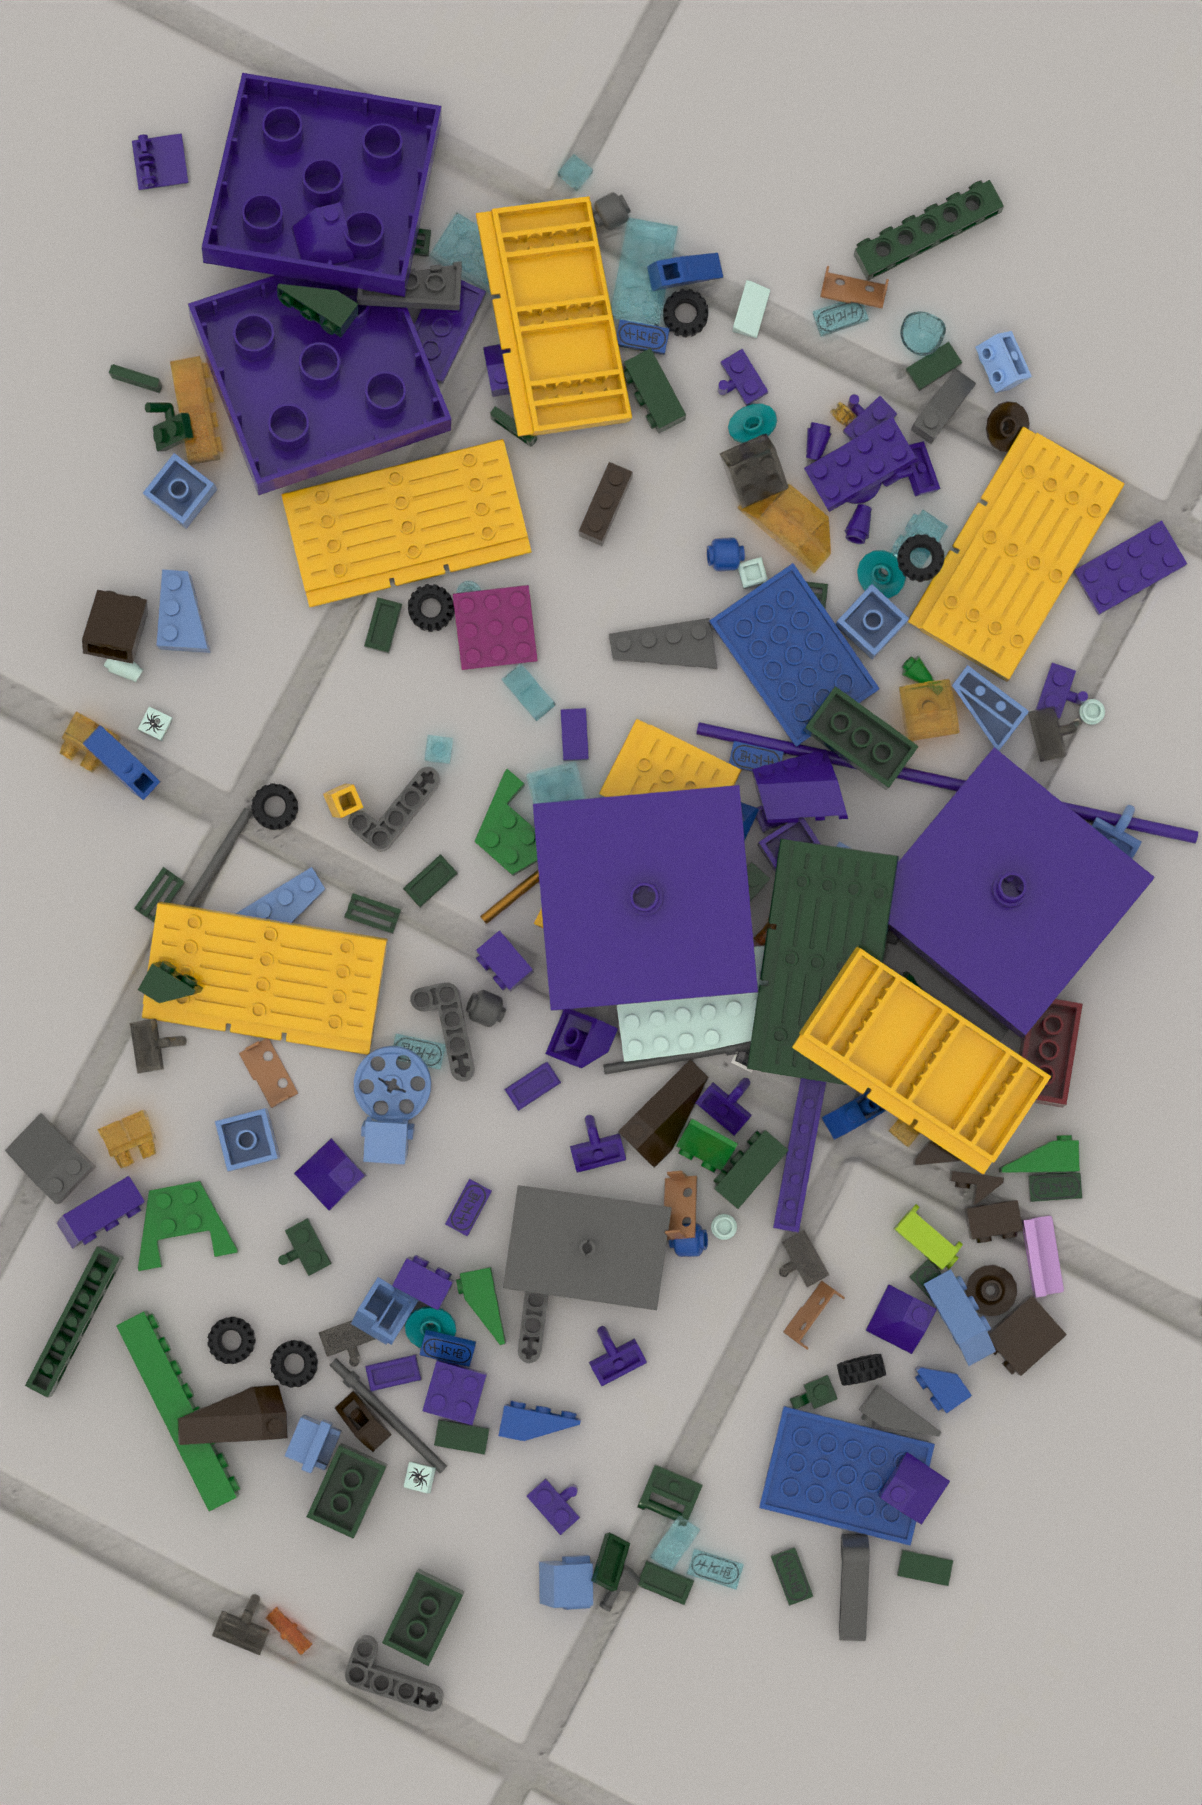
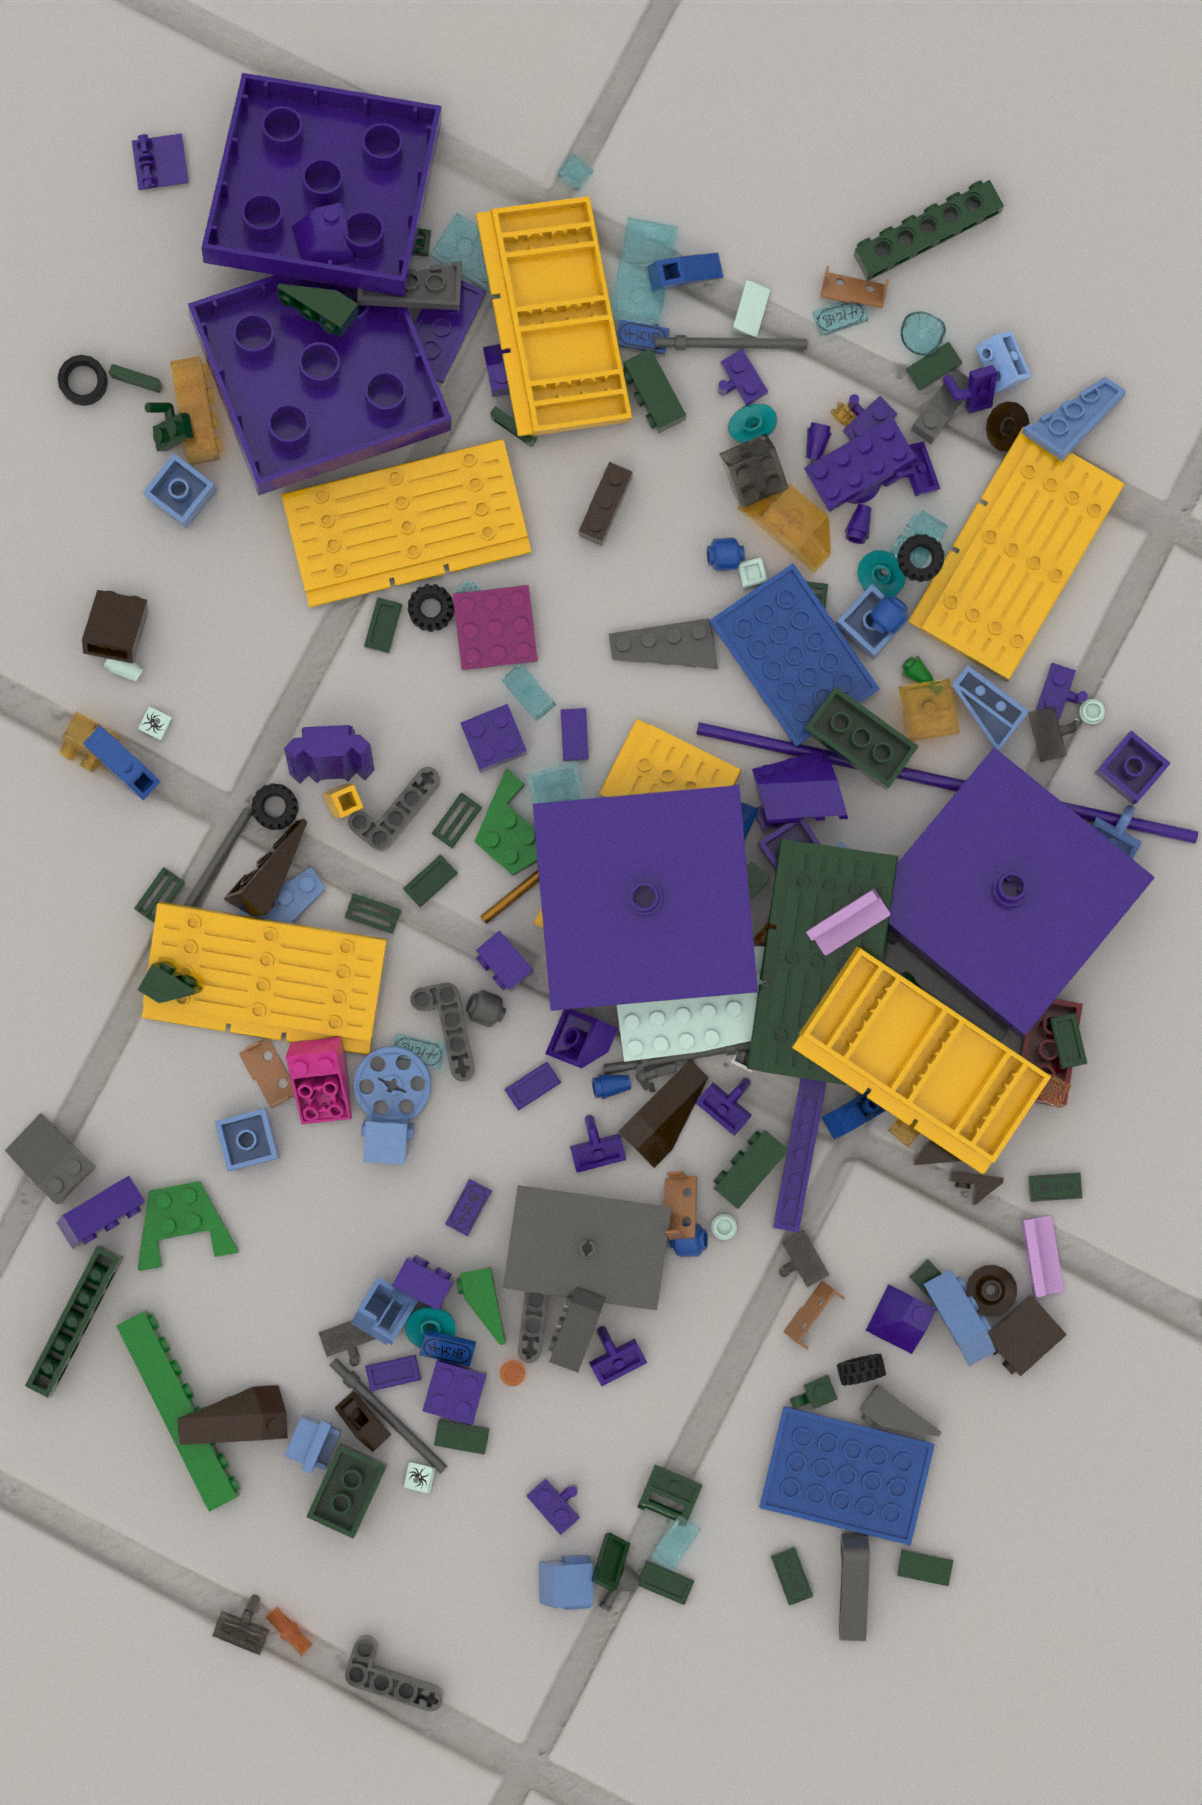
(72, 363): none -> black tyre
(118, 1140): clear yellow hips -> none
(148, 1045): clear smoke plate -> none
(179, 615): medium blue wedge -> none
(215, 1340): black tyre -> none
(260, 888): none -> dark brown wedge
(282, 1374): black tyre -> none
(306, 1248): dark green plate -> none
(319, 1080): none -> dark pink slope
(329, 754): none -> dark purple slope
(330, 1174): dark purple slope -> none
(423, 1617): dark green brick -> none
(438, 749): clear light blue plate -> none
(444, 838): none -> dark green tile
(494, 738): none -> dark purple brick
(512, 1373): none -> clear orange plate
(526, 1423): blue slope -> none
(575, 1329): none -> dark grey brick
(610, 1085): none -> blue cone
(611, 211): dark grey head -> none
(644, 1075): none -> dark grey piece
(681, 342): none -> dark grey bar
(696, 301): black tyre -> none
(705, 1145): green slope -> none
(715, 1569): clear light blue tile -> none
(750, 756): blue tile -> none
(849, 922): none -> lavender panel
(889, 614): none -> blue head
(913, 1488): dark purple slope -> none
(927, 1239): lime brick -> none
(945, 1387): blue slope -> none
(980, 389): none -> dark purple plate
(993, 1220): dark brown brick -> none
(1049, 1157): green slope -> none
(1054, 1091): none -> clear orange tile
(1068, 1041): none -> dark green tile
(1075, 419): none -> medium blue wing
(1130, 567): dark purple plate -> none
(1132, 767): none -> dark purple brick

